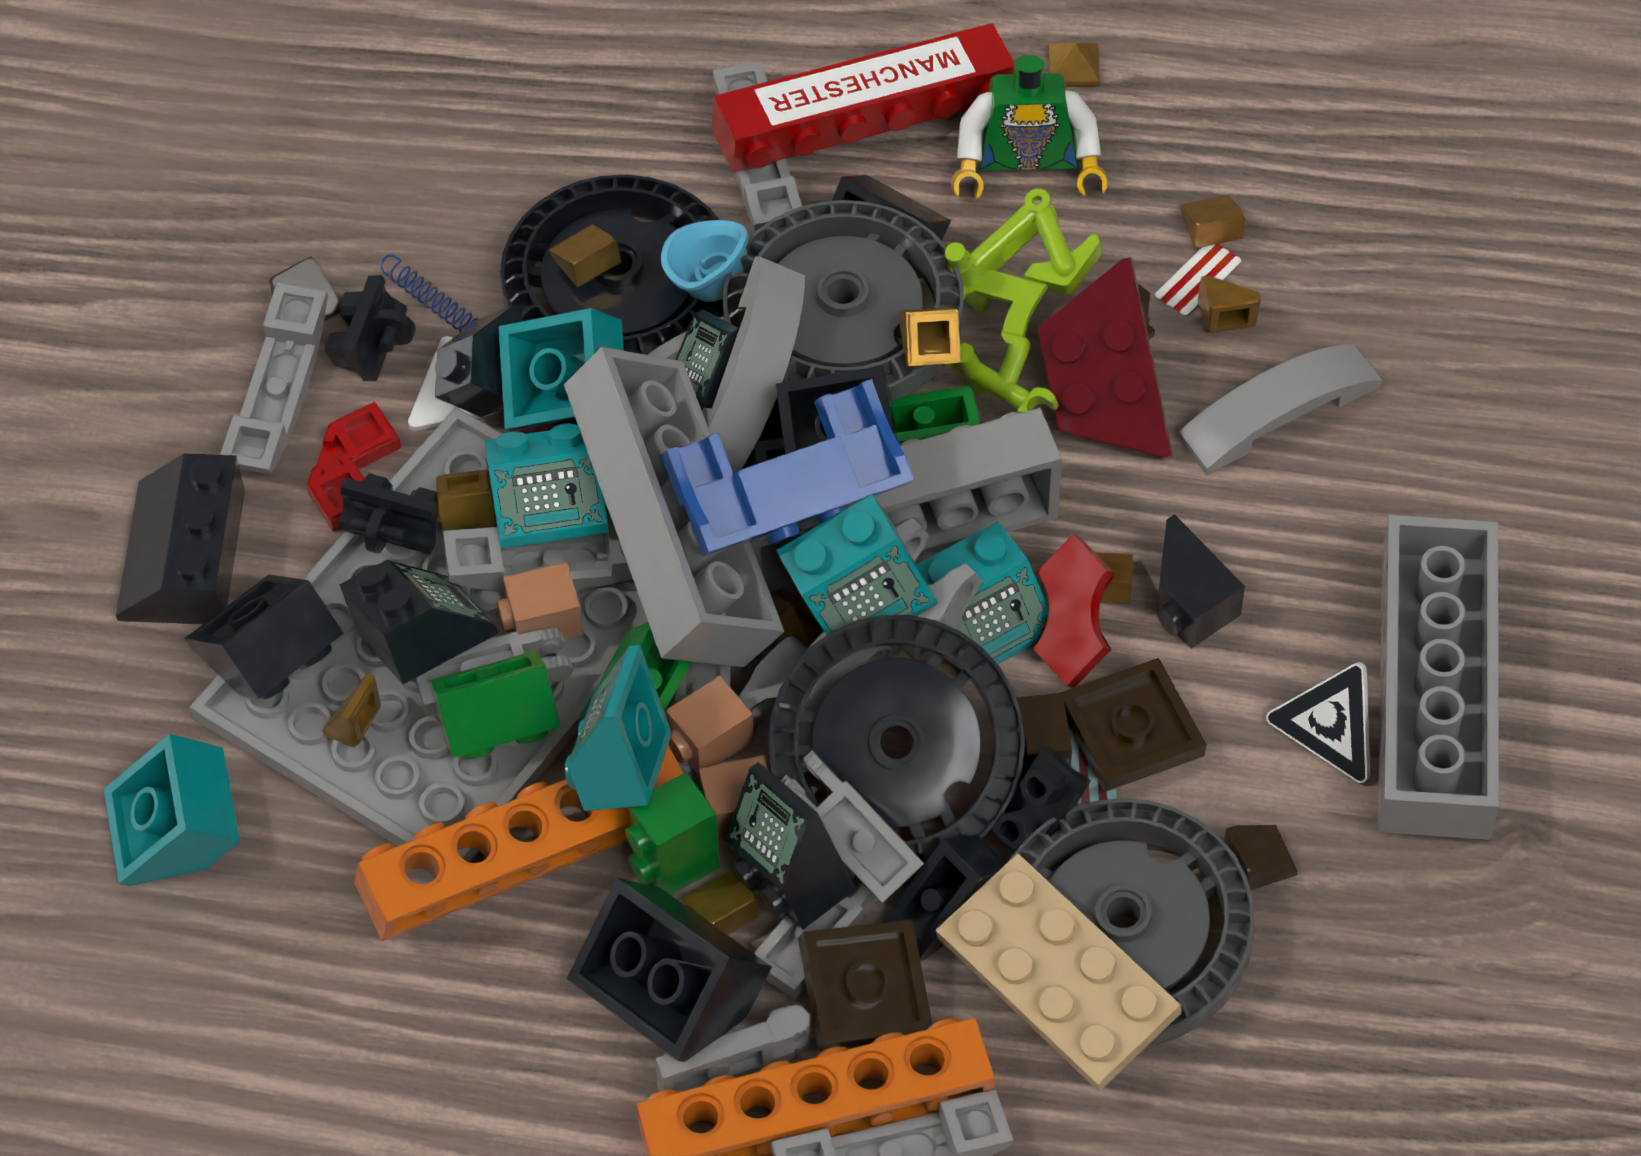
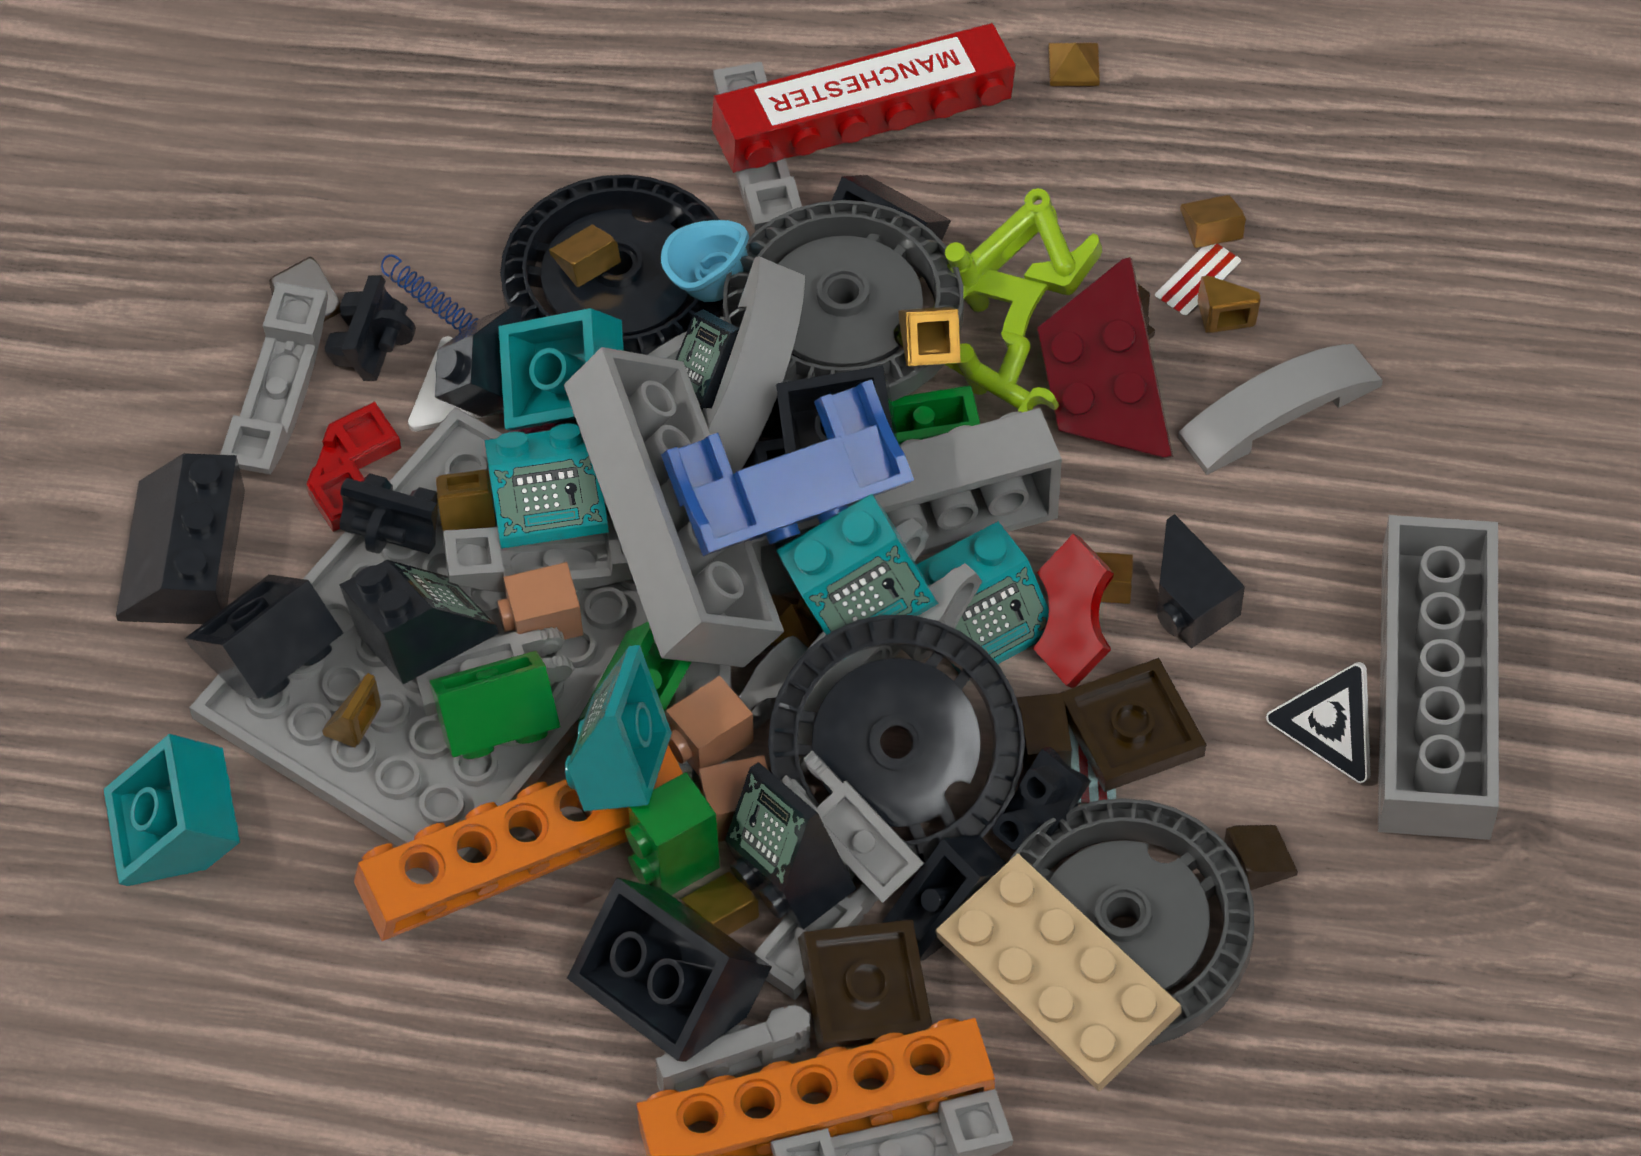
(1028, 125): torso -> none

